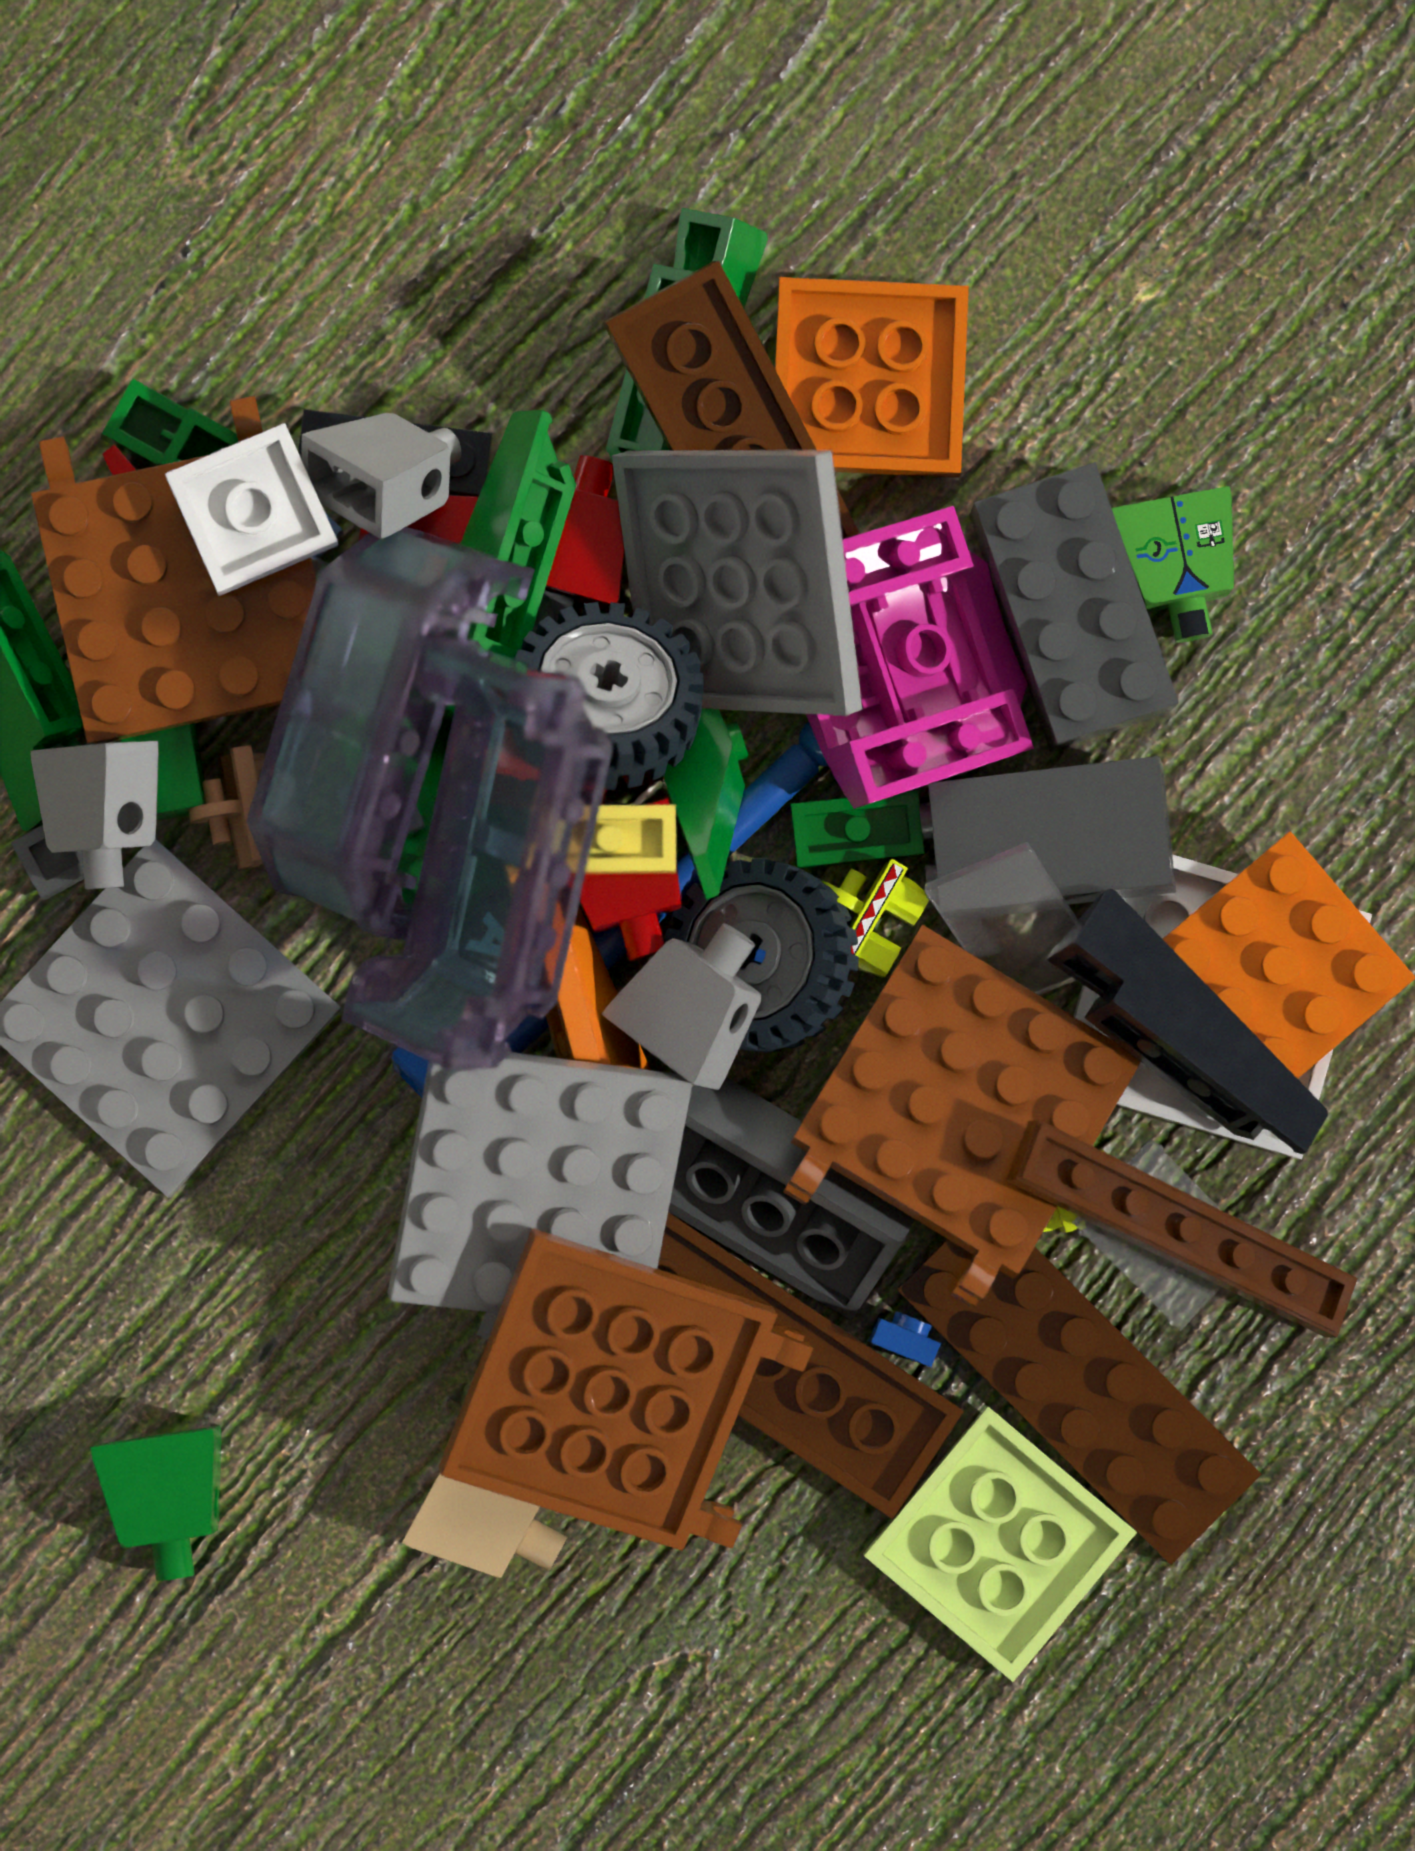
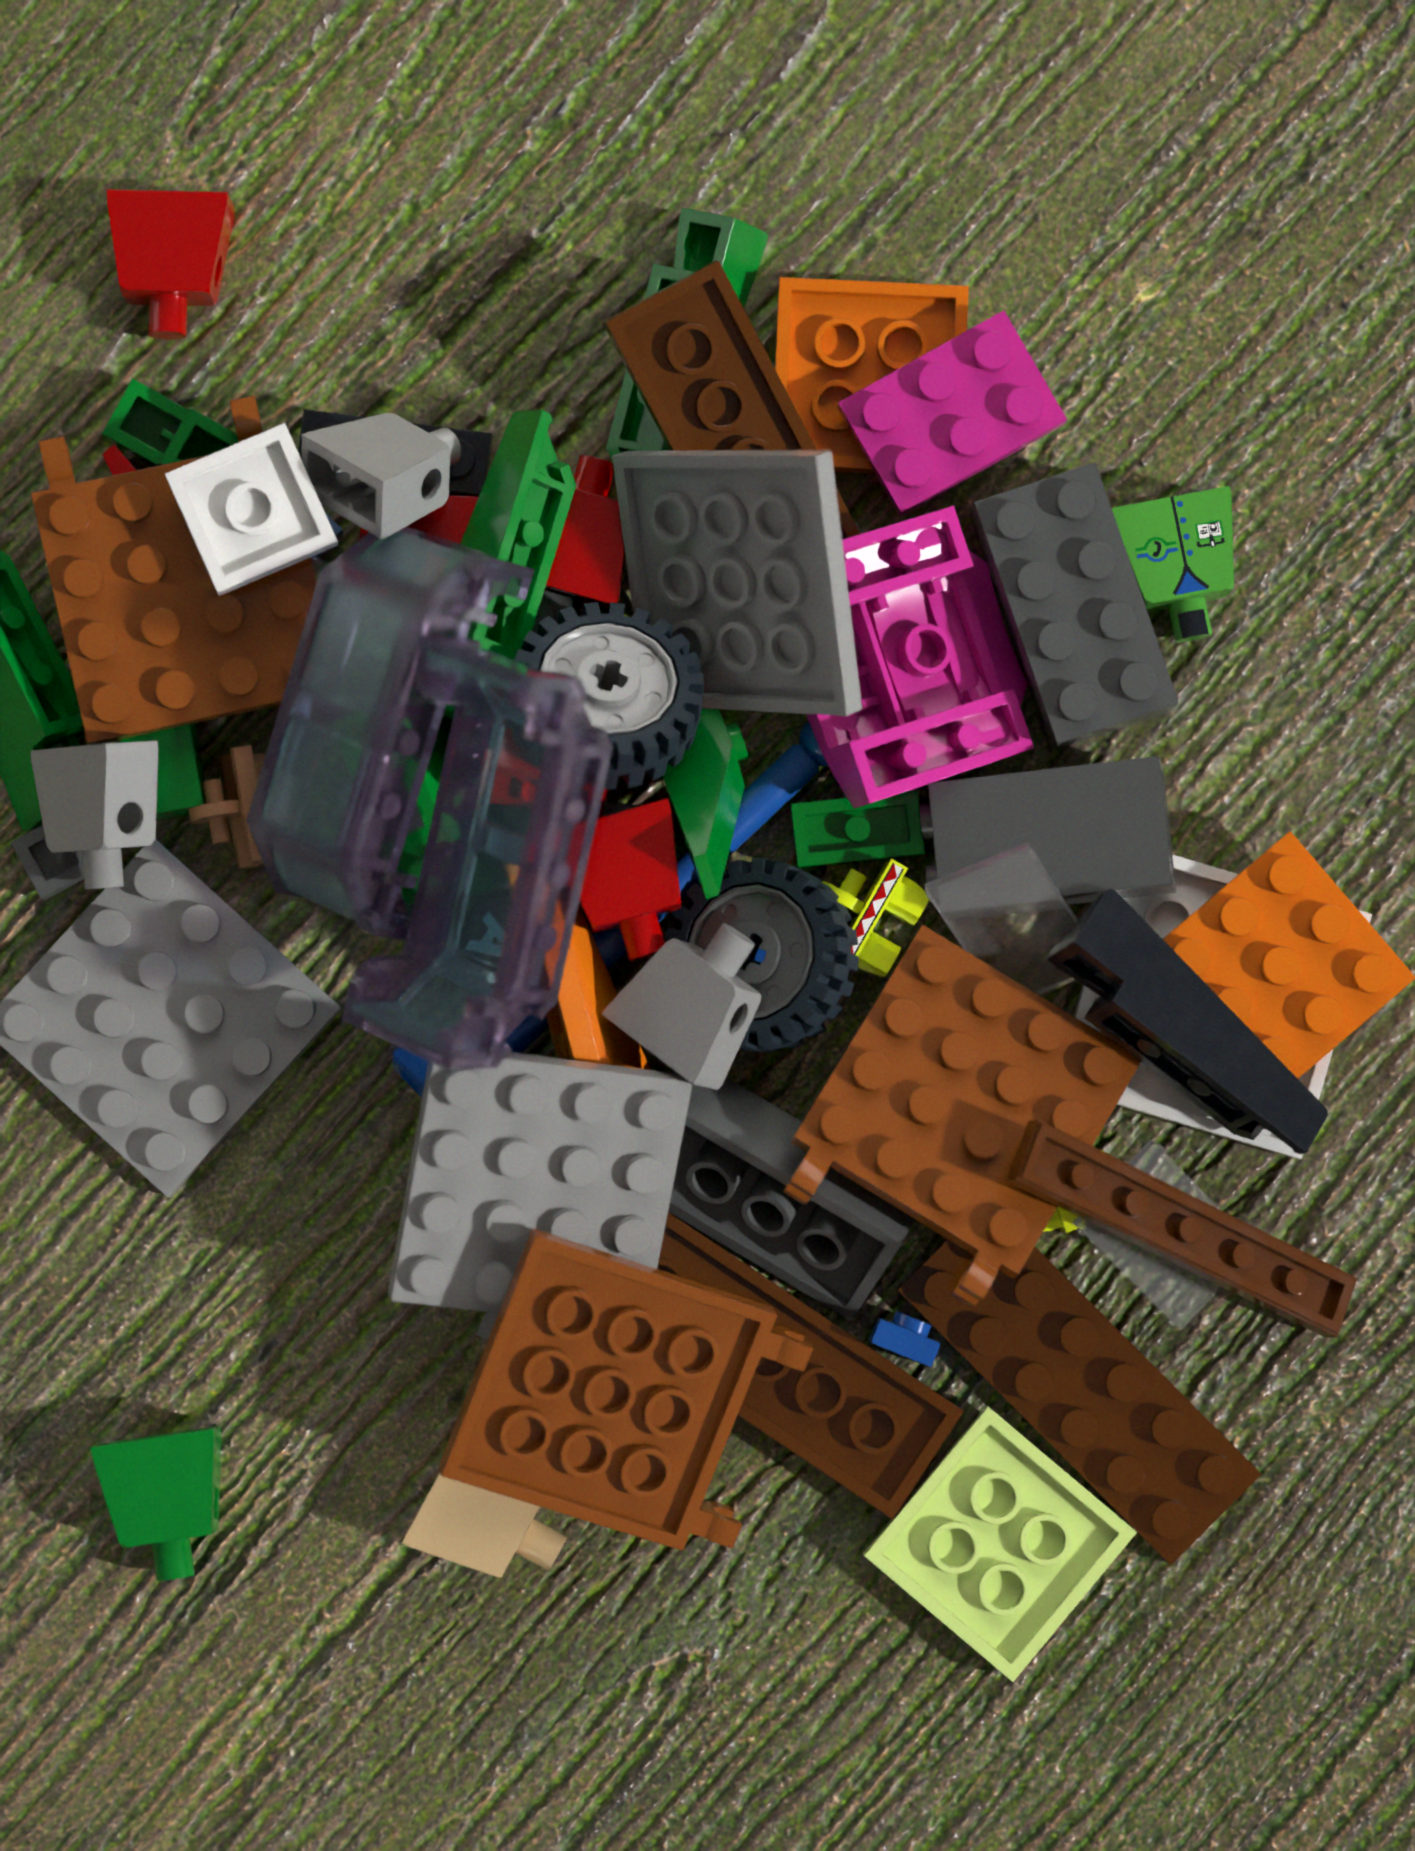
(170, 251): none -> red torso
(634, 840): light yellow plate -> none
(951, 413): none -> dark pink plate

